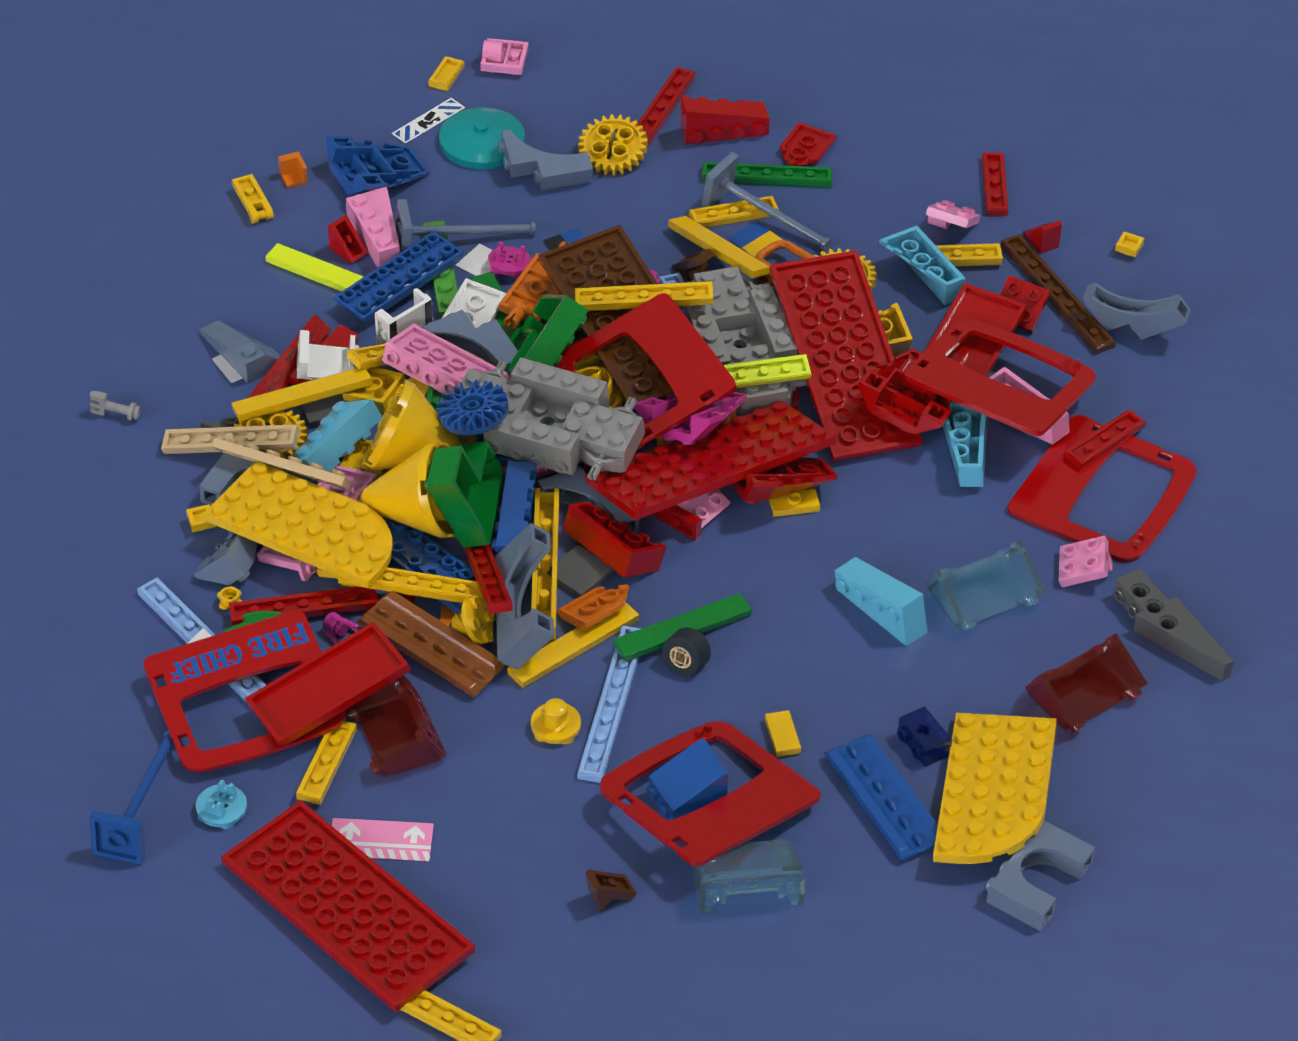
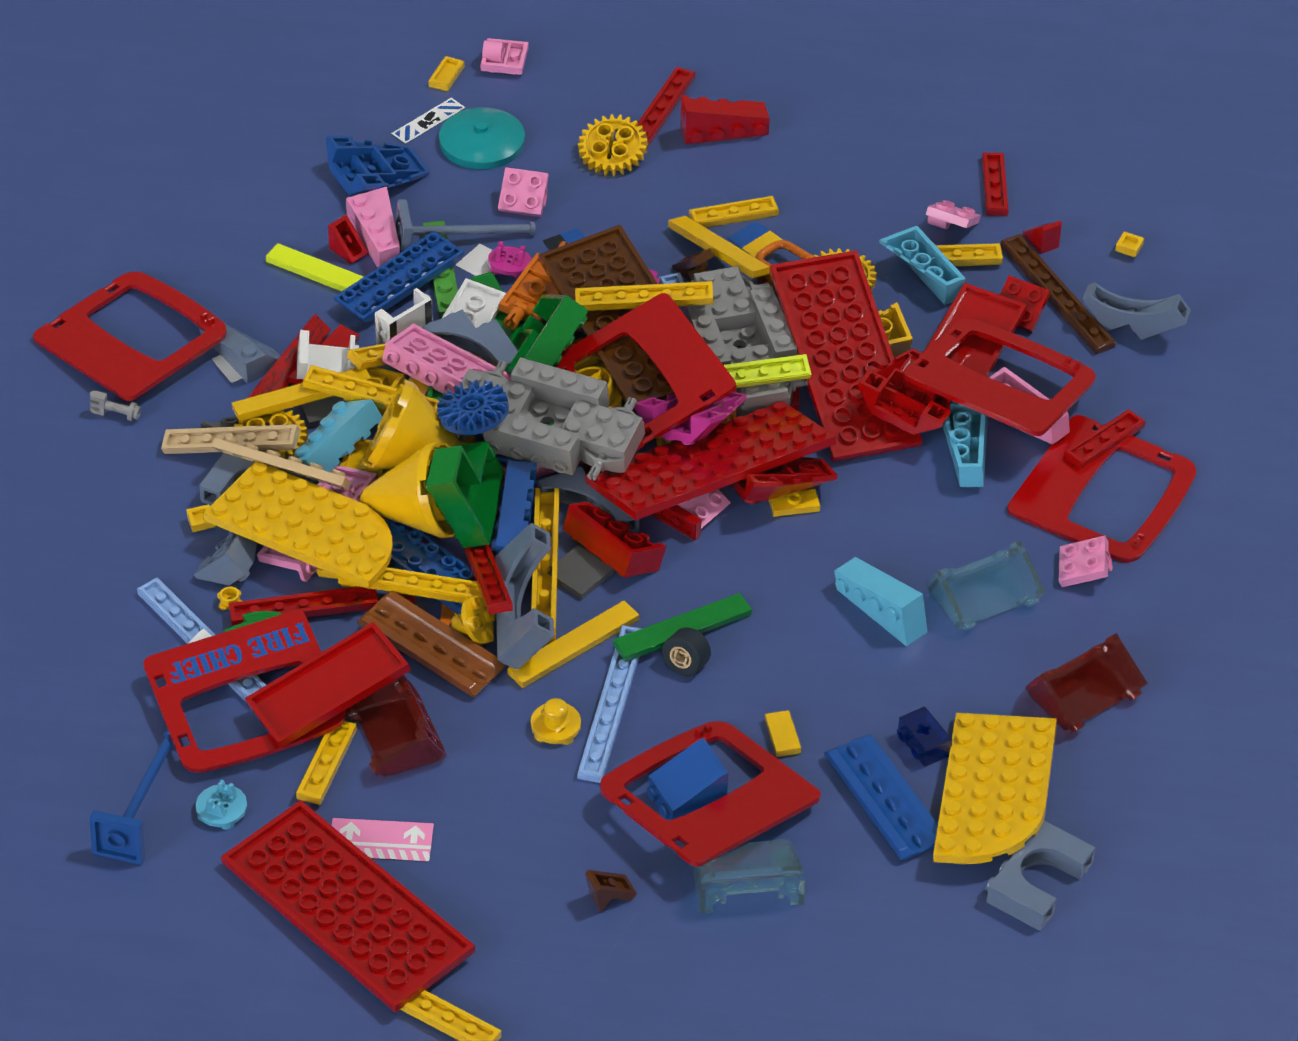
(112, 361): none -> red door
(252, 198): yellow plate -> none
(293, 170): orange panel -> none
(337, 626): dark pink plant -> none
(351, 387): none -> yellow tile
(523, 192): none -> bright pink plate
(548, 168): sand blue arch -> none
(594, 606): orange tile -> none
(721, 180): sand blue tile -> none
(777, 175): green tile -> none
(806, 145): red tile -> none
(1170, 624): dark grey brick -> none

